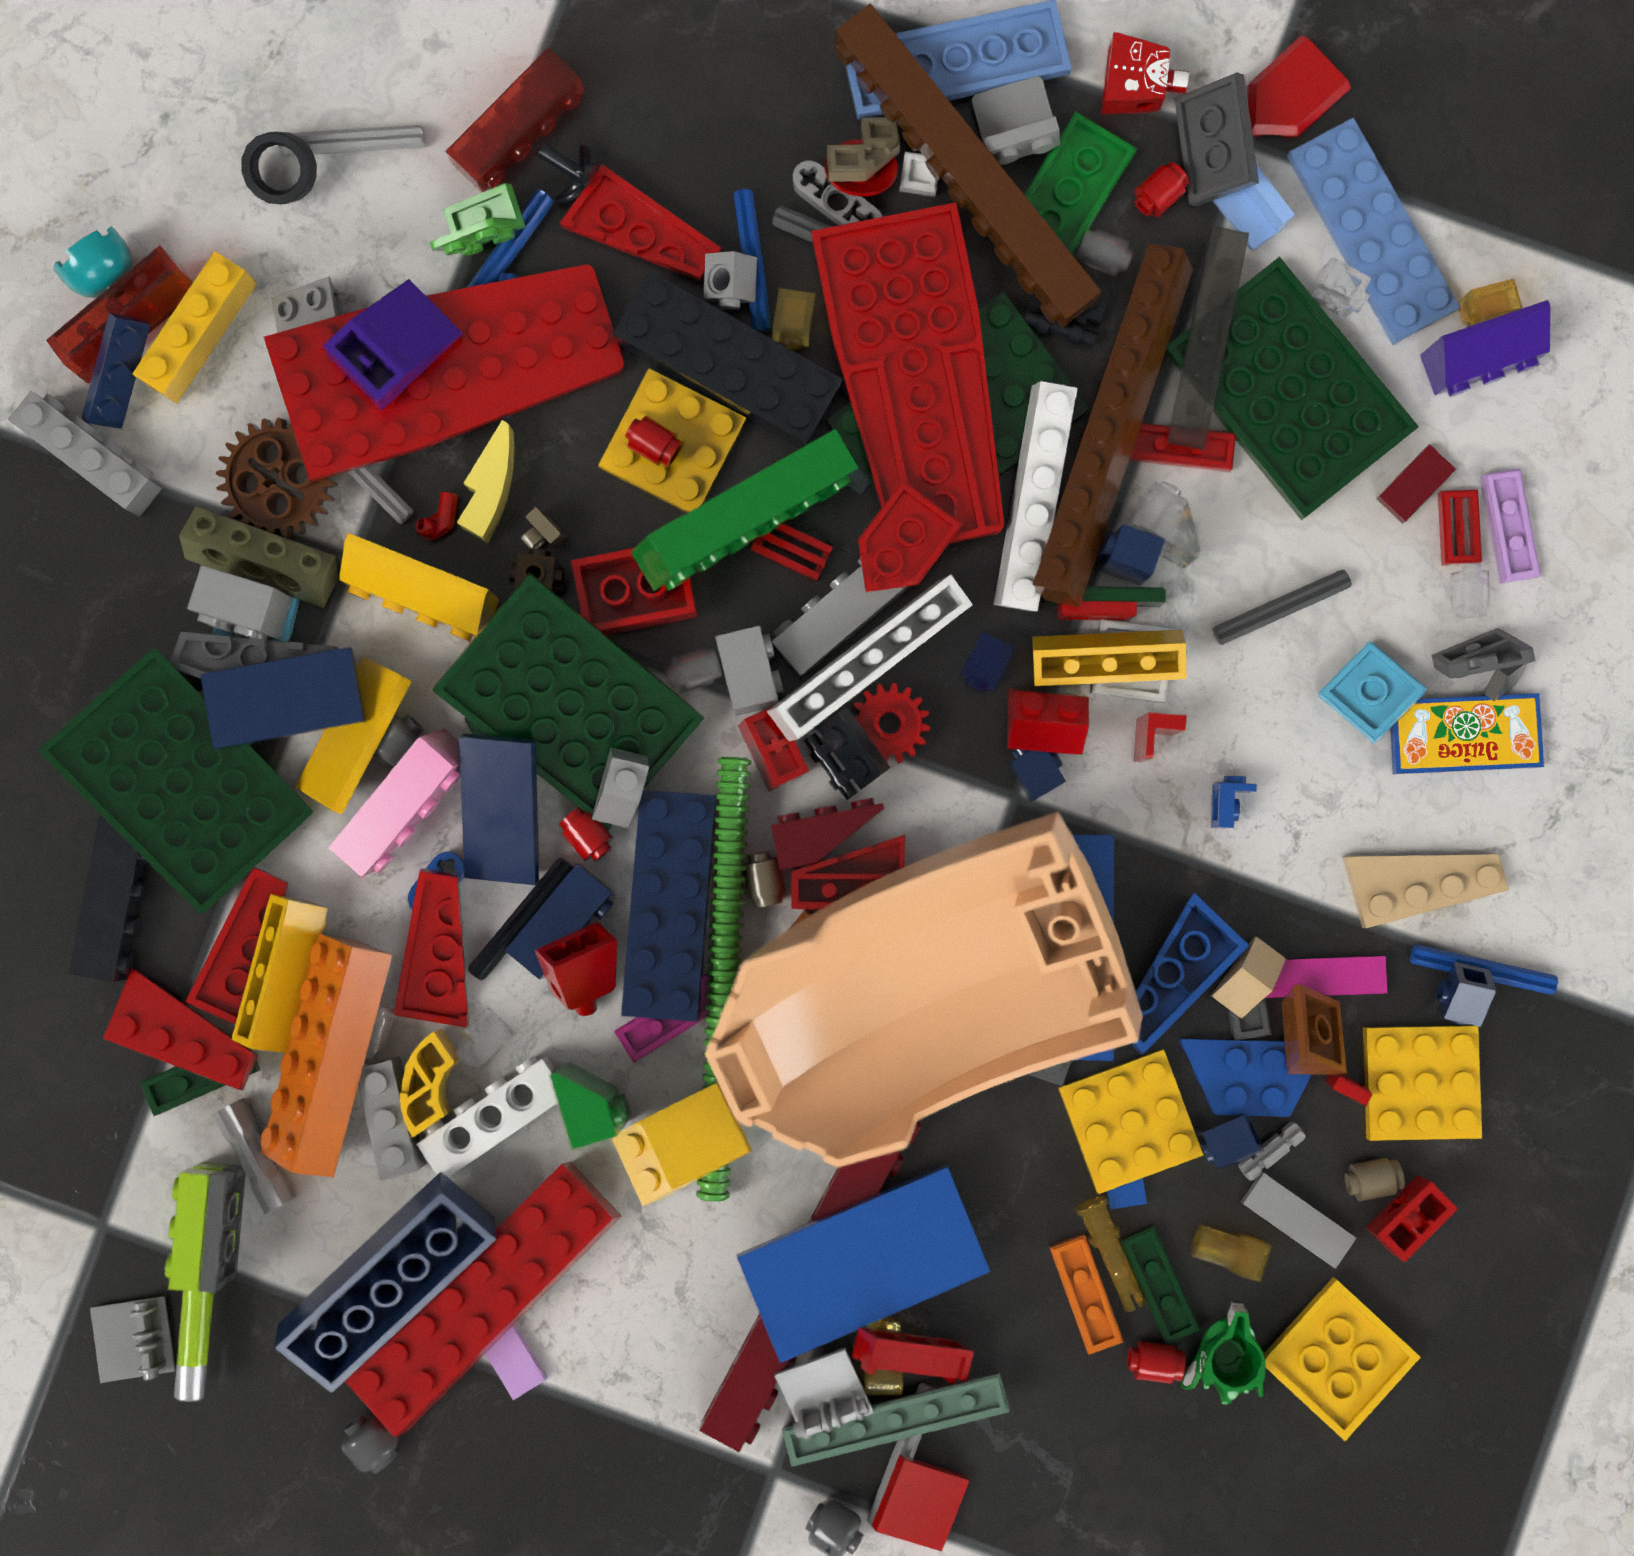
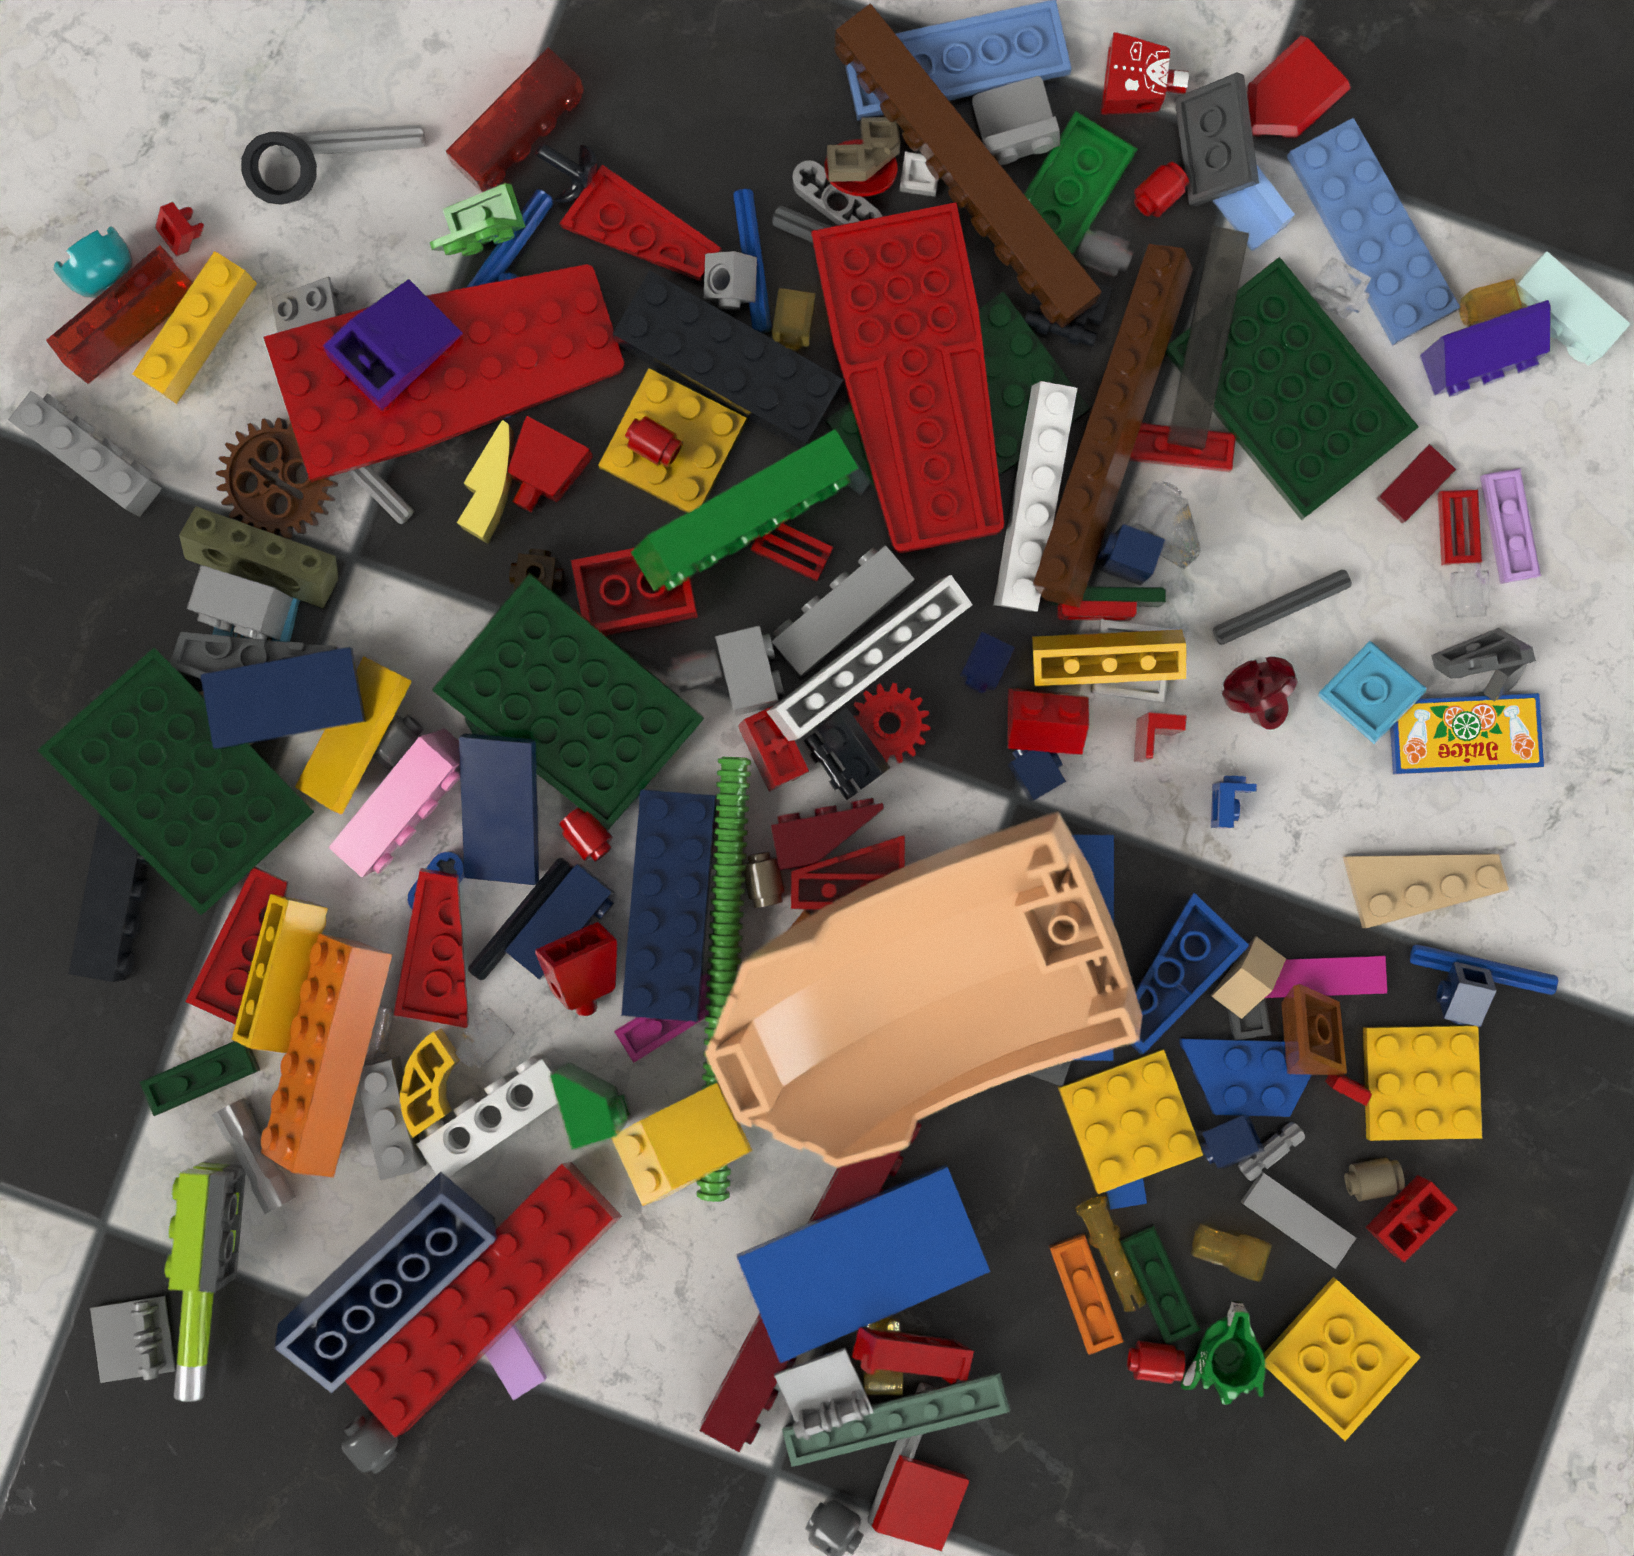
(112, 375): dark blue plate -> none
(170, 1031): red wing -> none
(175, 229): none -> red tile
(415, 587): yellow slope -> none
(440, 522): red arm -> none
(544, 530): dark tan tile -> none
(545, 463): none -> red torso
(620, 787): light grey slope -> none
(904, 540): red tile -> none
(1260, 687): none -> dark red tile
(1577, 313): none -> light aqua brick

